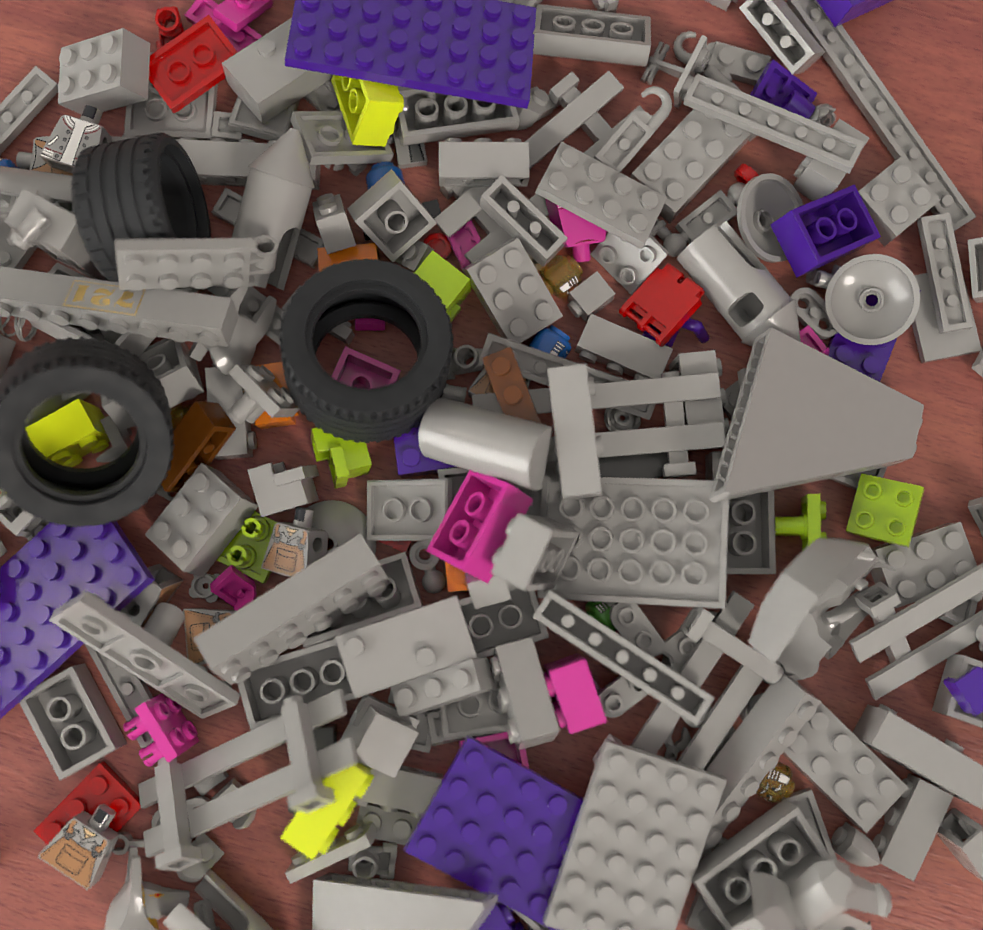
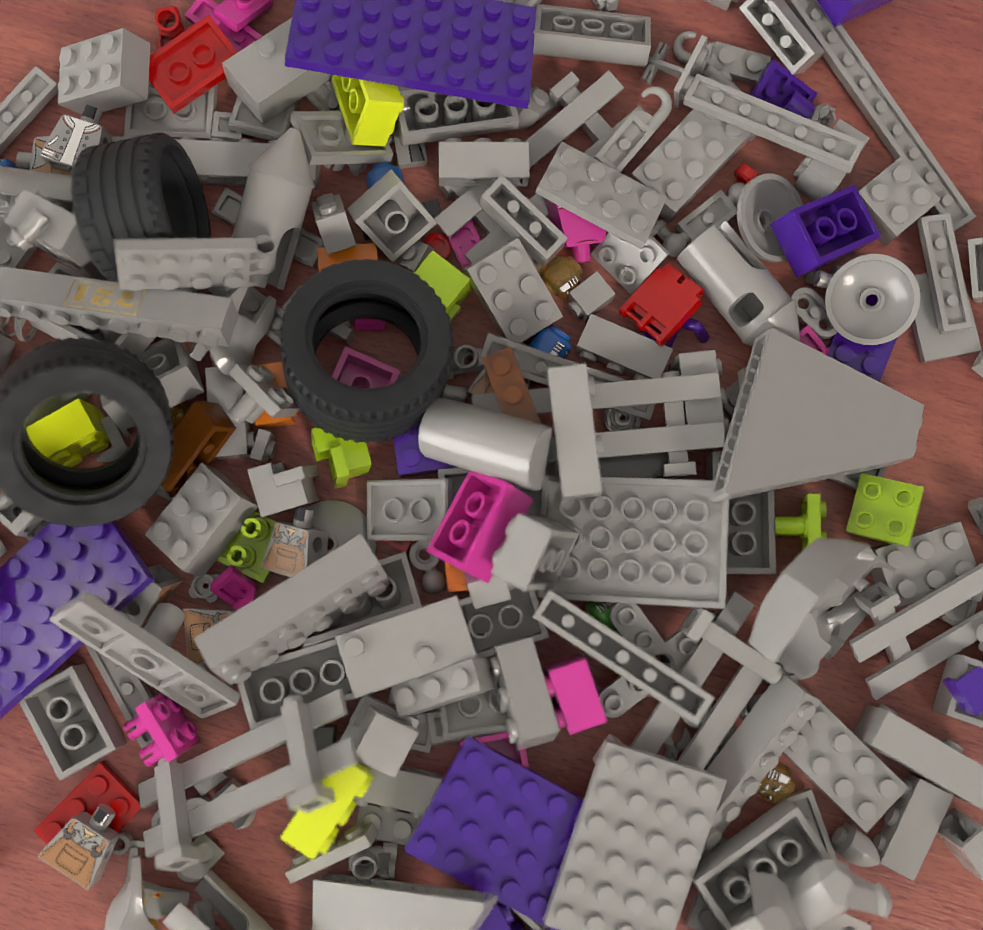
(264, 446): none -> light grey plate

